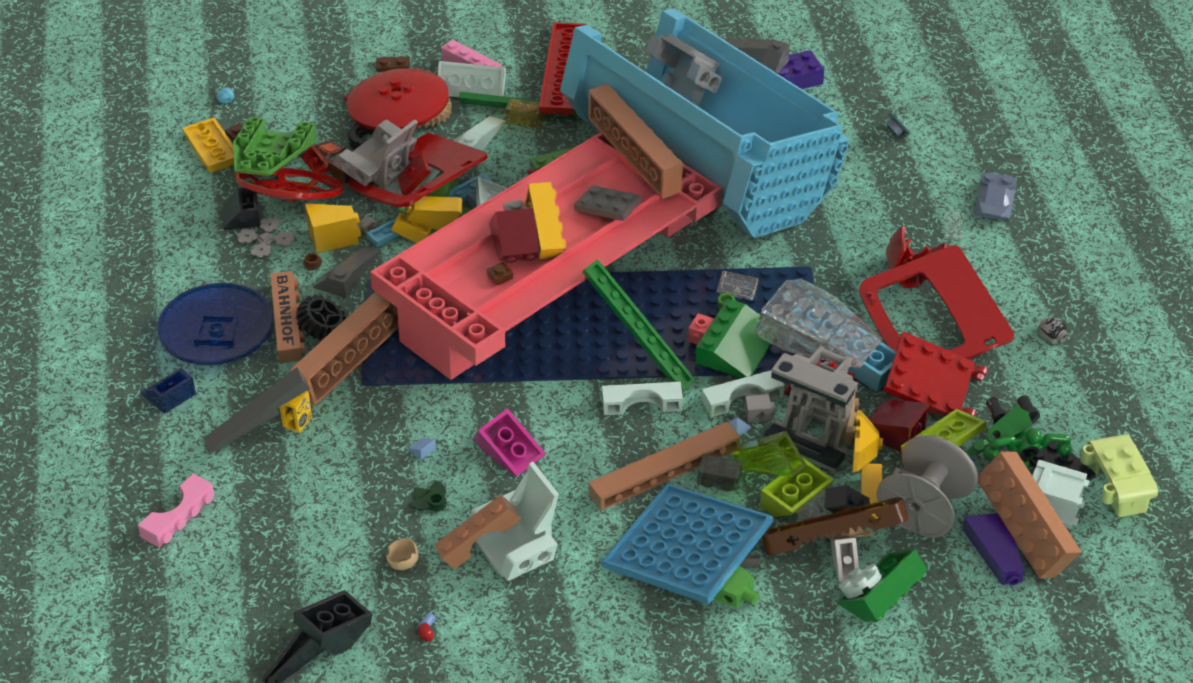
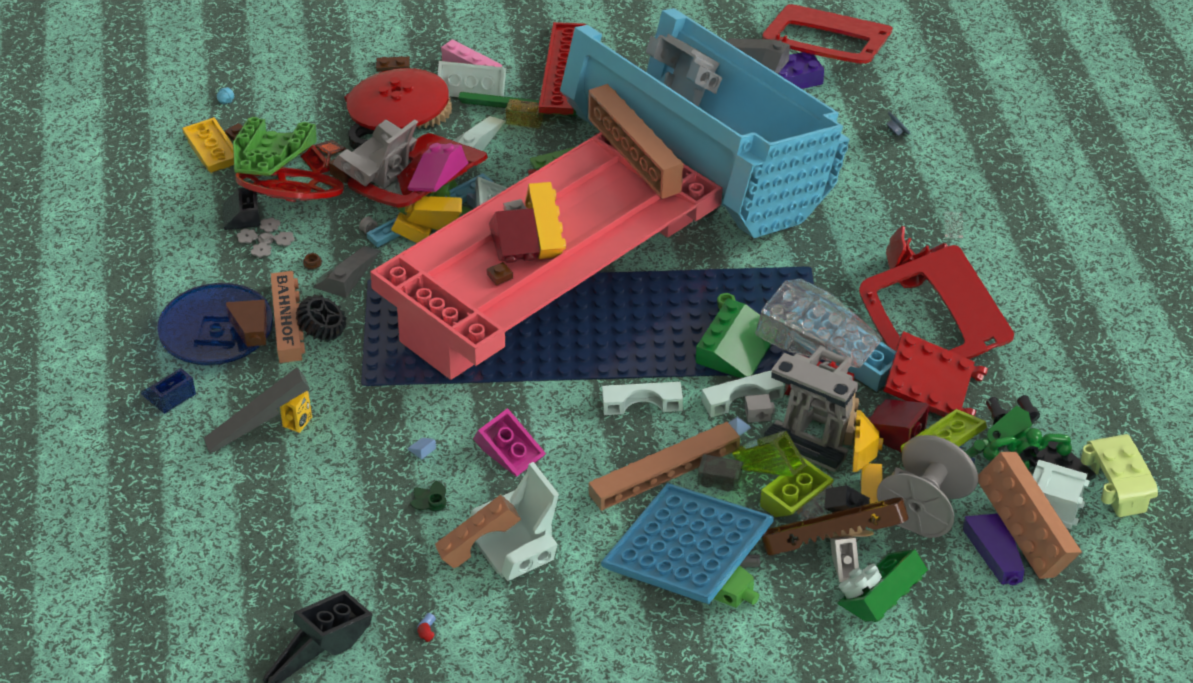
(160, 527): bright pink arch -> none
(249, 320): none -> reddish brown slope
(332, 226): yellow slope -> none
(348, 346): nougat brick -> none
(402, 554): tan hair -> none
(437, 167): none -> dark pink slope
(607, 203): dark grey plate -> none
(637, 324): green plate -> none
(698, 328): coral brick -> none
(738, 285): clear slope -> none
(798, 15): none -> red door
(995, 196): sand blue slope -> none
(1052, 330): light grey head -> none

